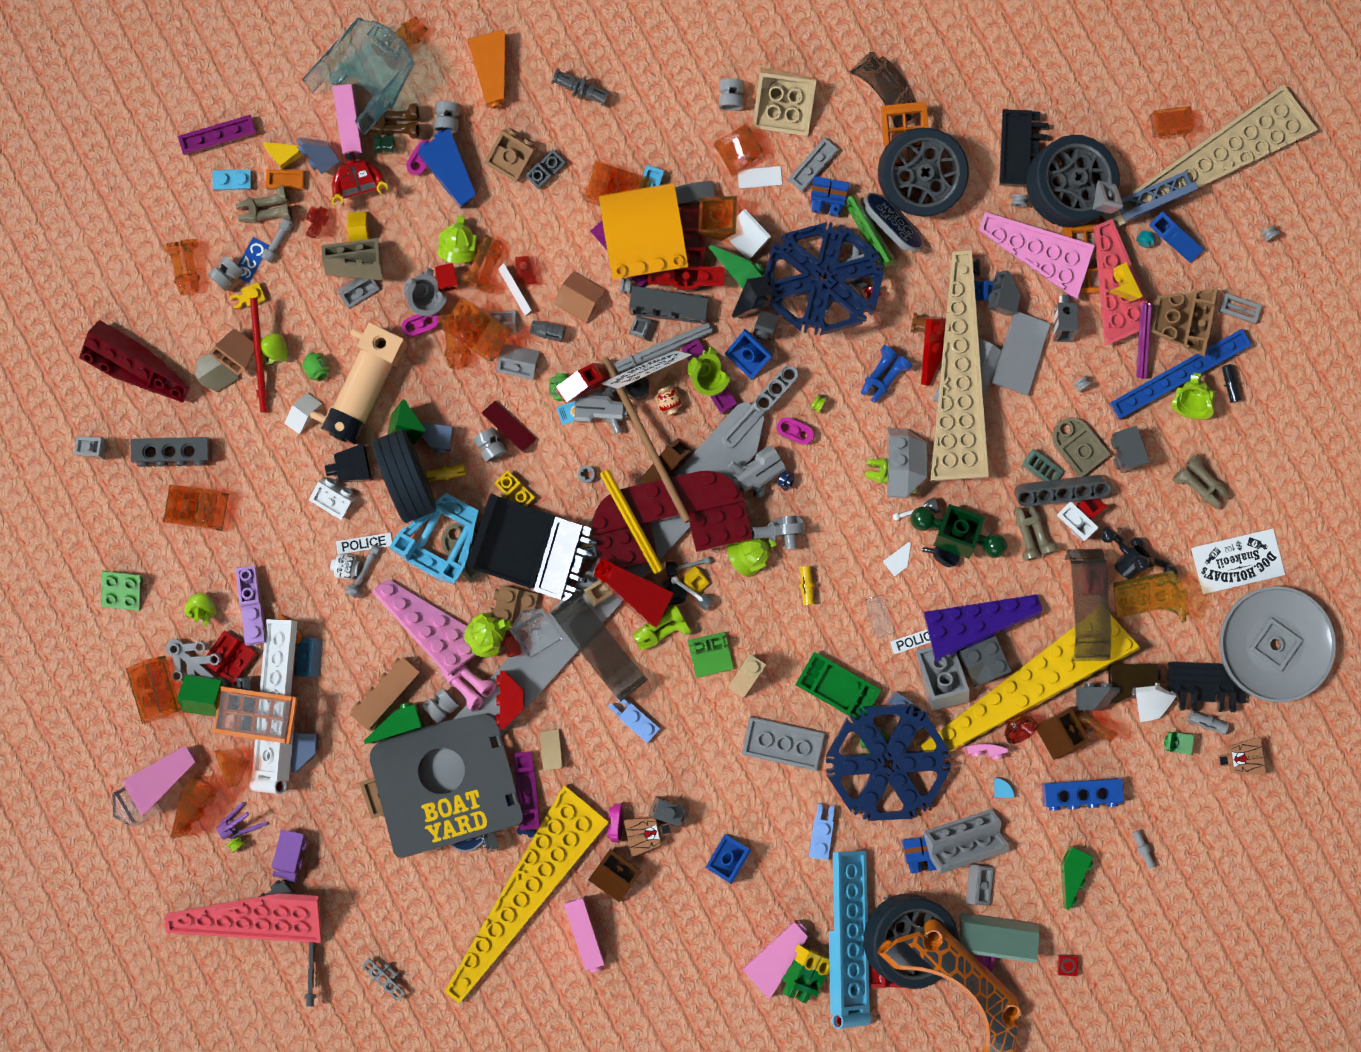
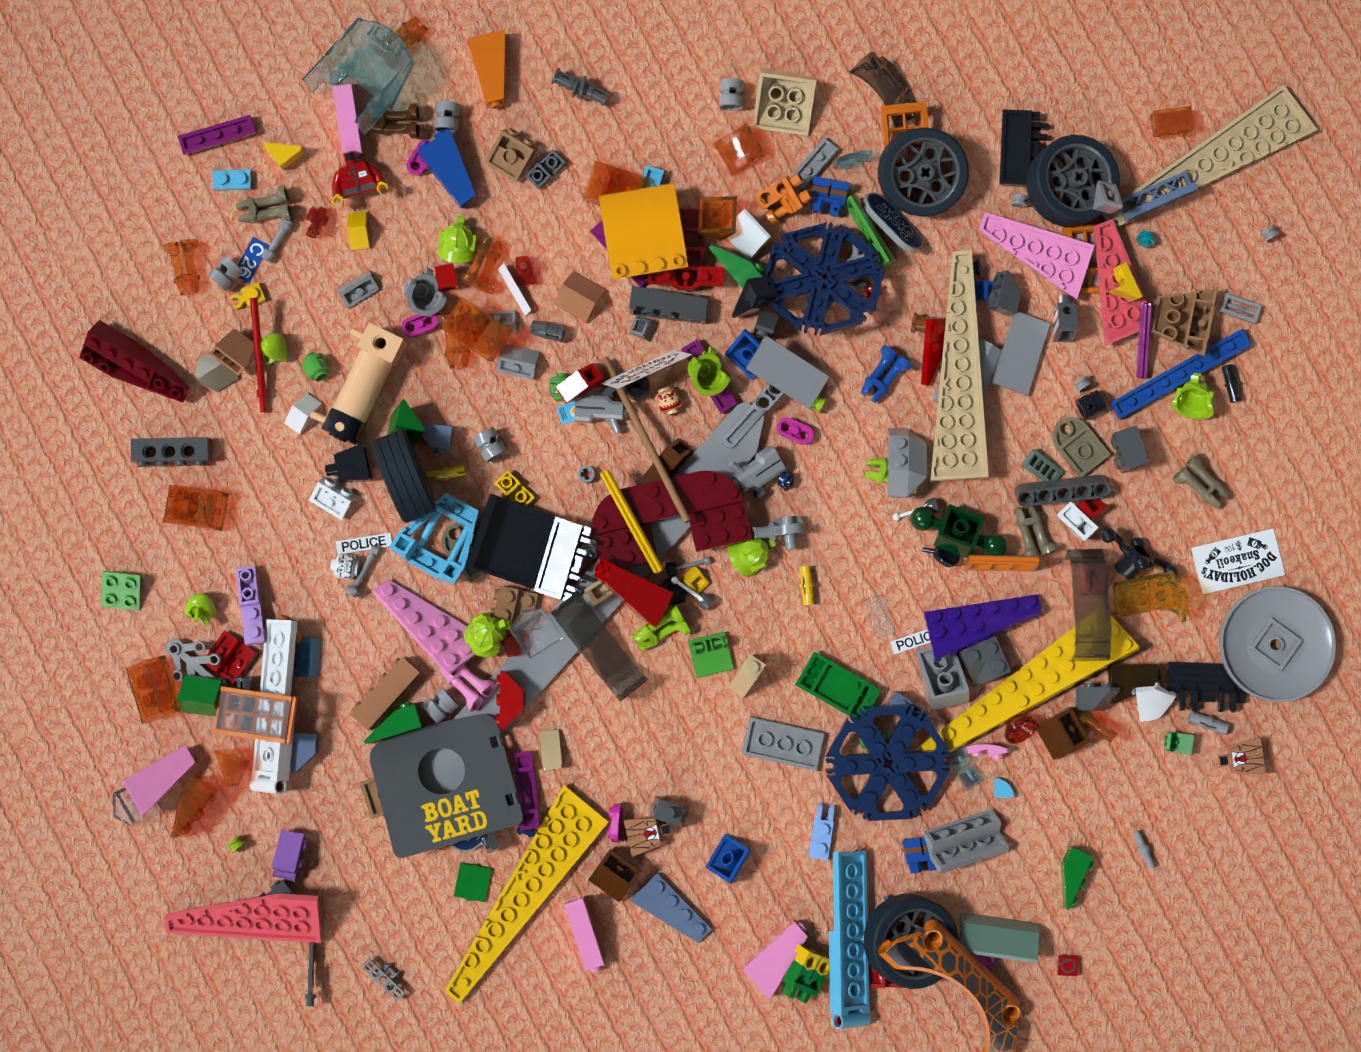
(90, 447): light grey slope -> none
(227, 828): medium lavender plant -> none
(290, 178): orange tile -> none
(319, 152): sand blue slope -> none
(354, 259): dark tan wedge -> none
(386, 143): clear green wheel -> none
(472, 882): none -> green piece
(509, 426): dark red slope -> none
(626, 285): light grey bush -> none
(636, 720): light blue hinge -> none
(664, 347): light grey axle -> none
(667, 905): none -> sand blue wing
(691, 192): dark grey slope -> none
(760, 177): white sticker -> none
(785, 192): none -> orange hips
(787, 372): none -> light grey tile
(846, 161): none -> clear light blue slope
(899, 560): white sticker -> none
(964, 768): none -> clear light blue slope
(979, 885): light grey slope -> none
(1001, 563): none -> orange piece
(1090, 404): none -> black piece
(1113, 789): blue brick -> none
(1175, 236): blue slope -> none

